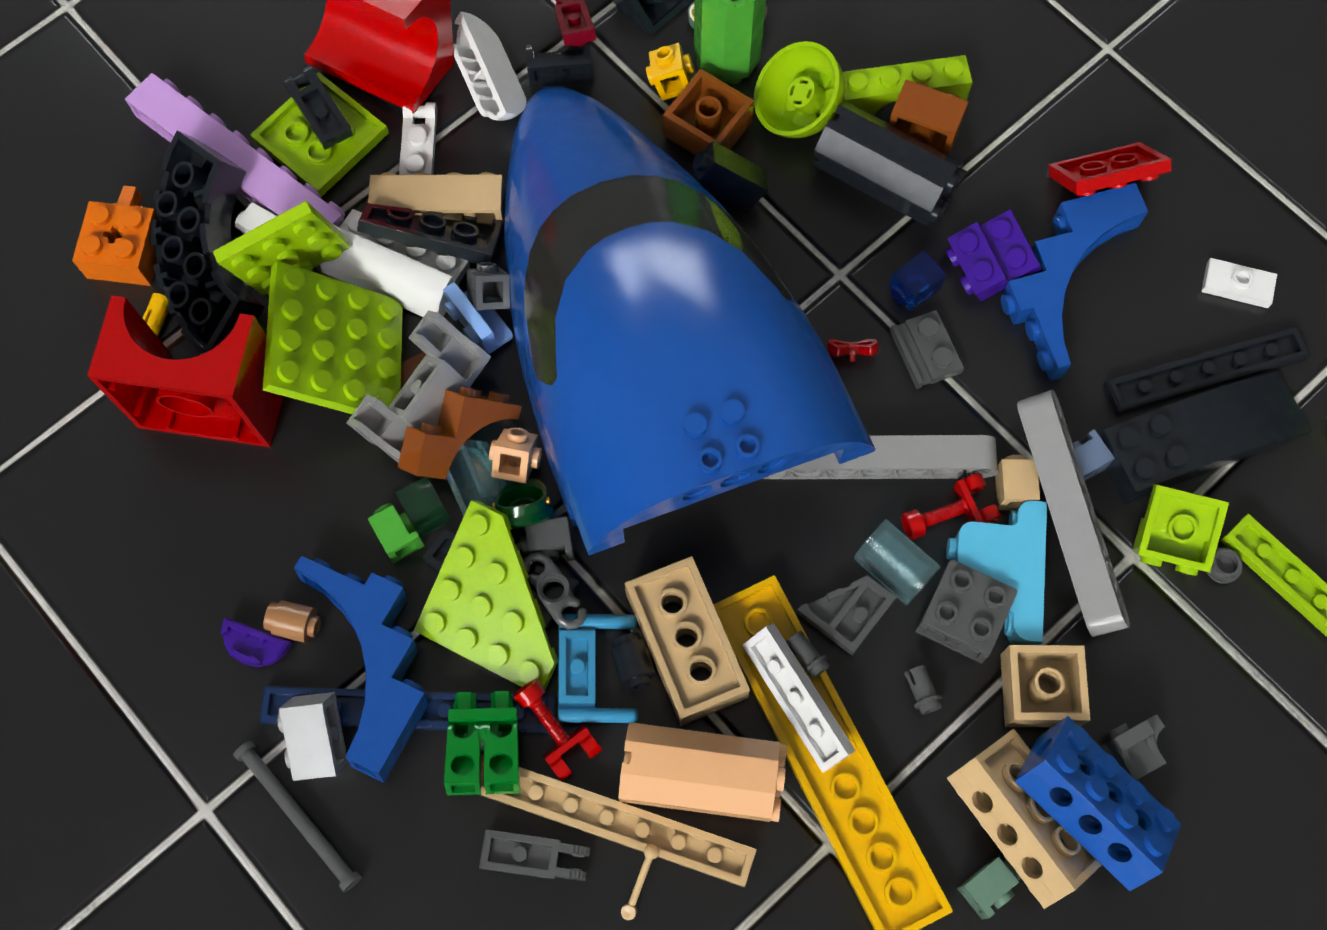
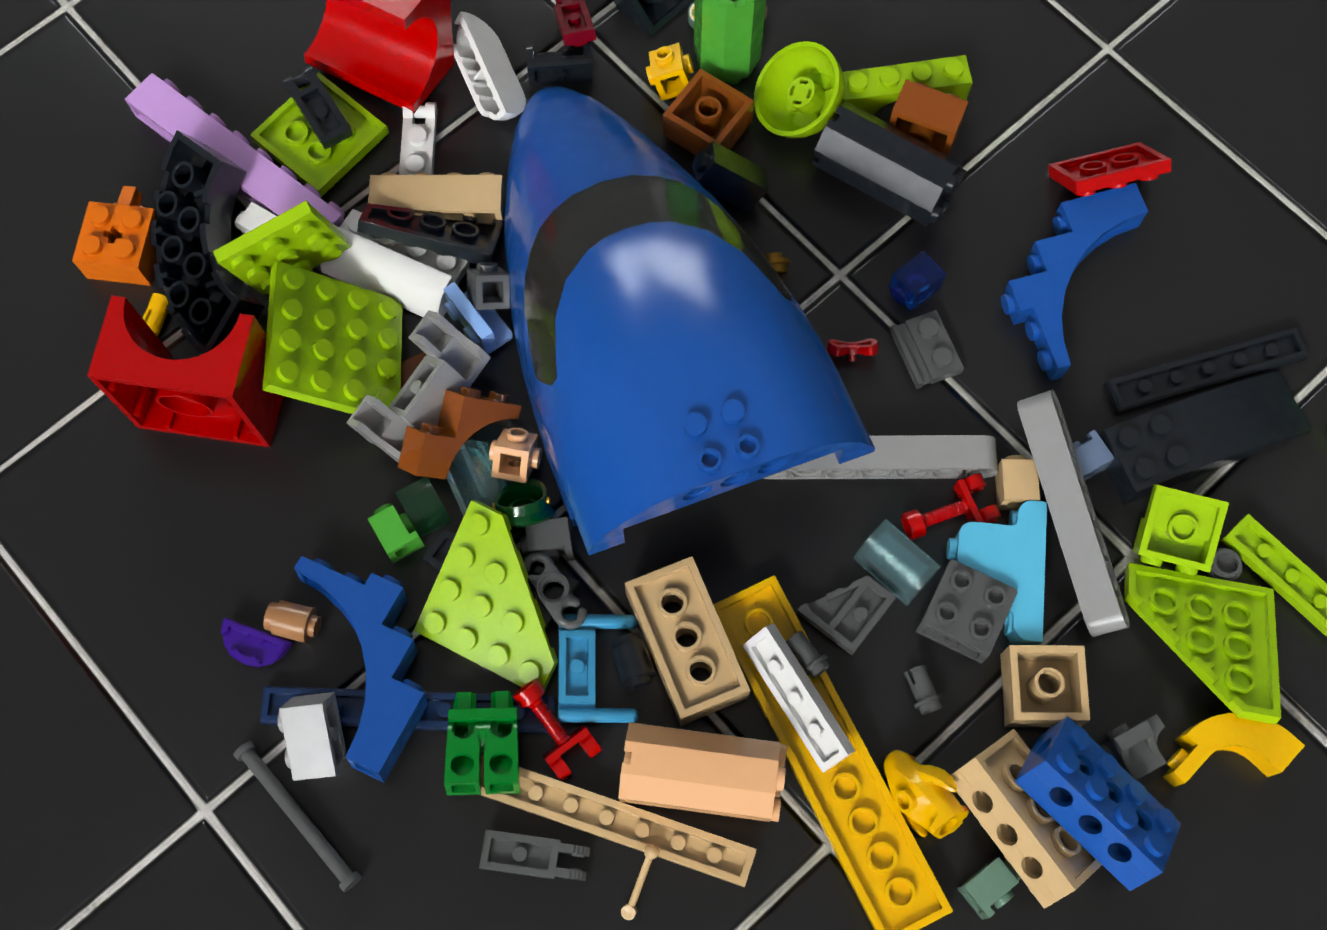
(778, 262): none -> pearl gold plate
(924, 795): none -> yellow animal
(992, 255): dark purple plate -> none
(1218, 631): none -> lime plate
(1239, 283): white plate -> none
(1263, 744): none -> yellow arch

